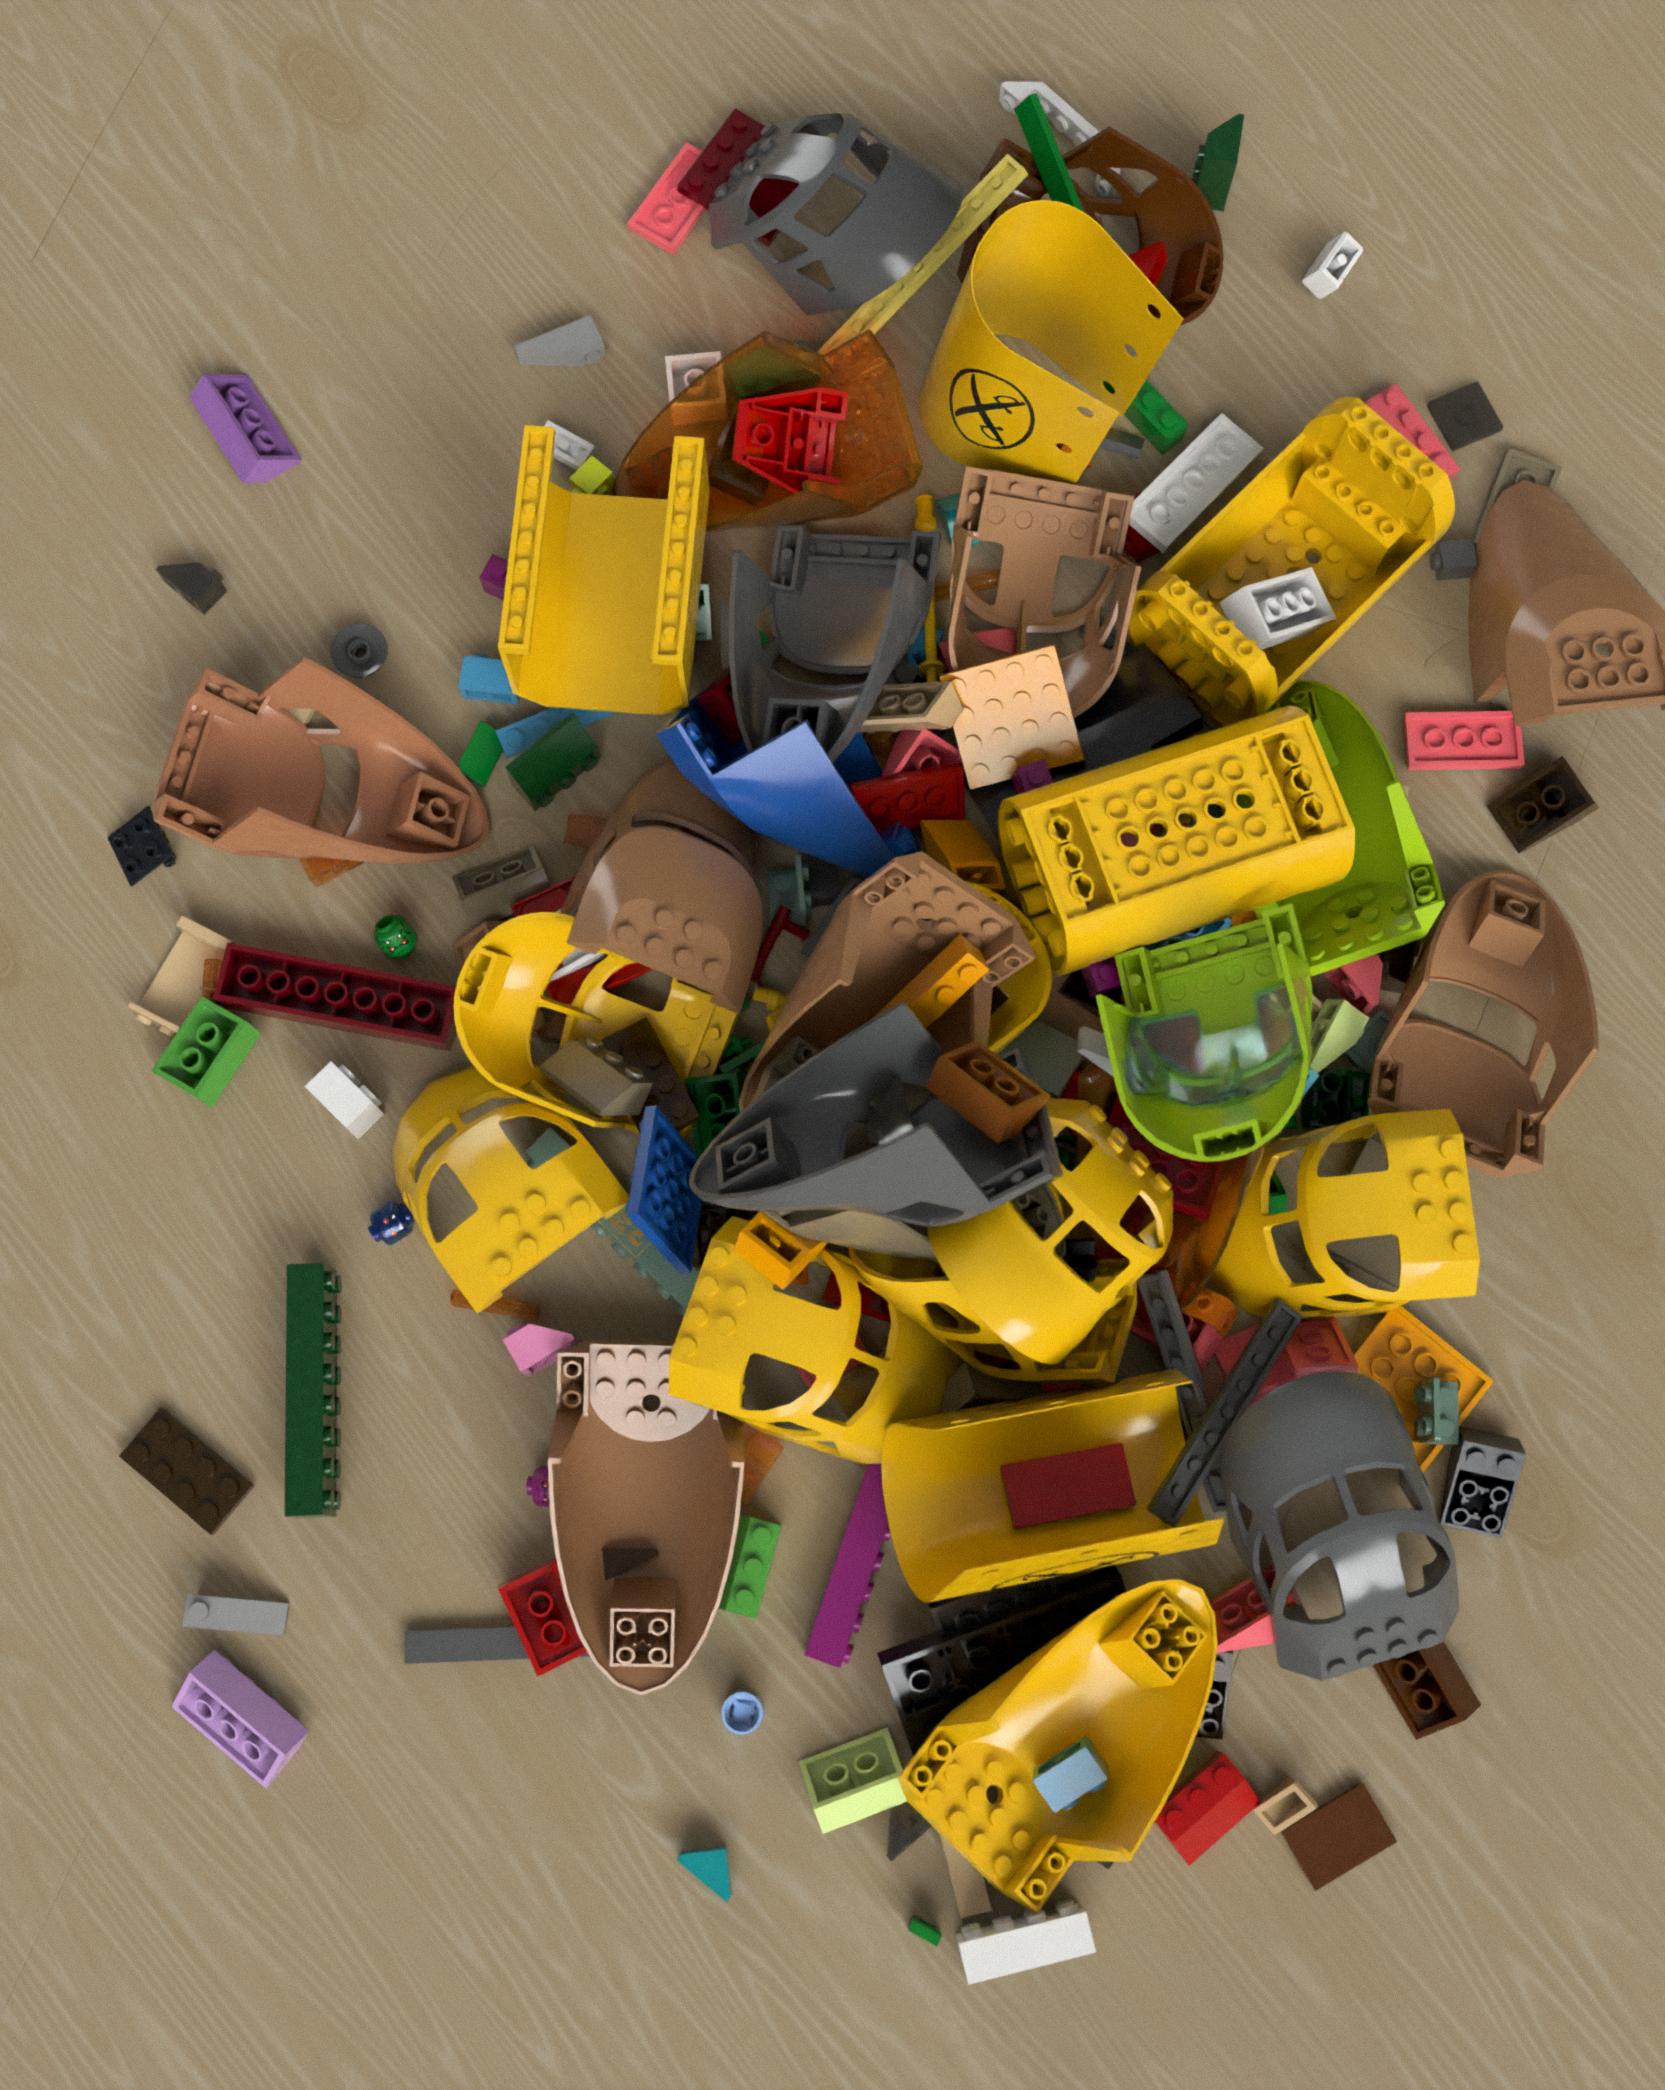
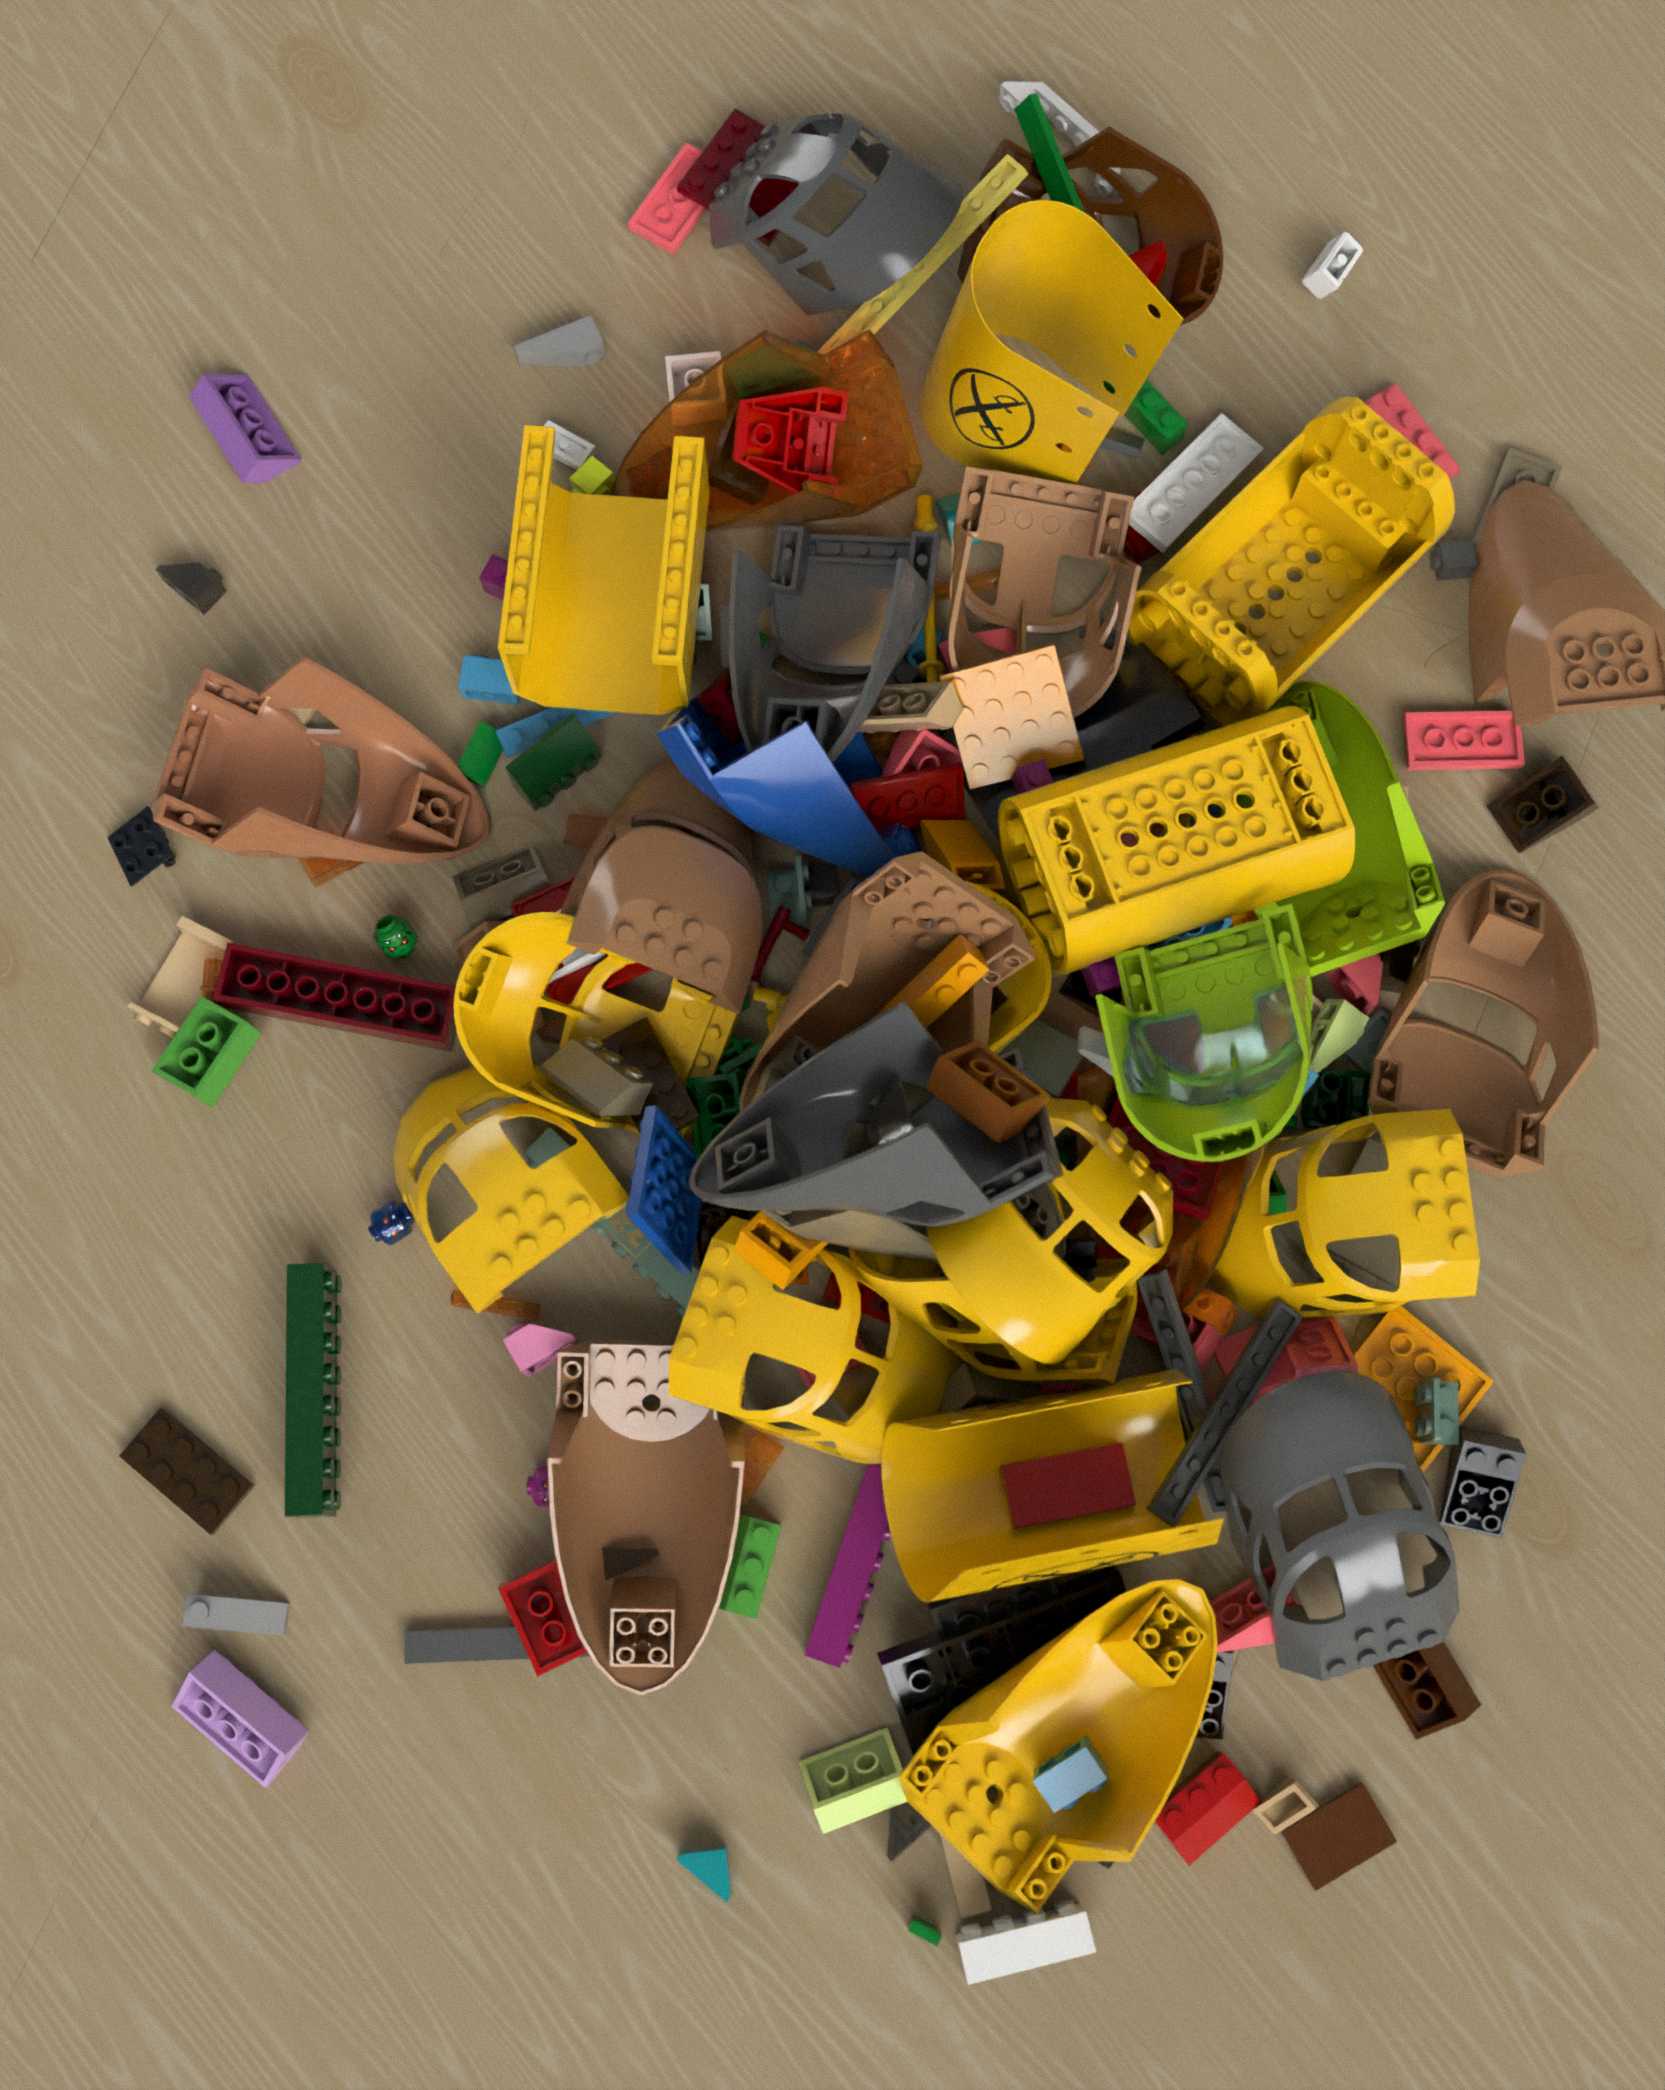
(340, 1094): white brick -> none
(356, 639): dark grey dish -> none
(742, 1712): light blue wheel -> none
(1218, 162): dark green slope -> none
(1279, 608): white brick -> none
(1465, 416): clear smoke tile -> none

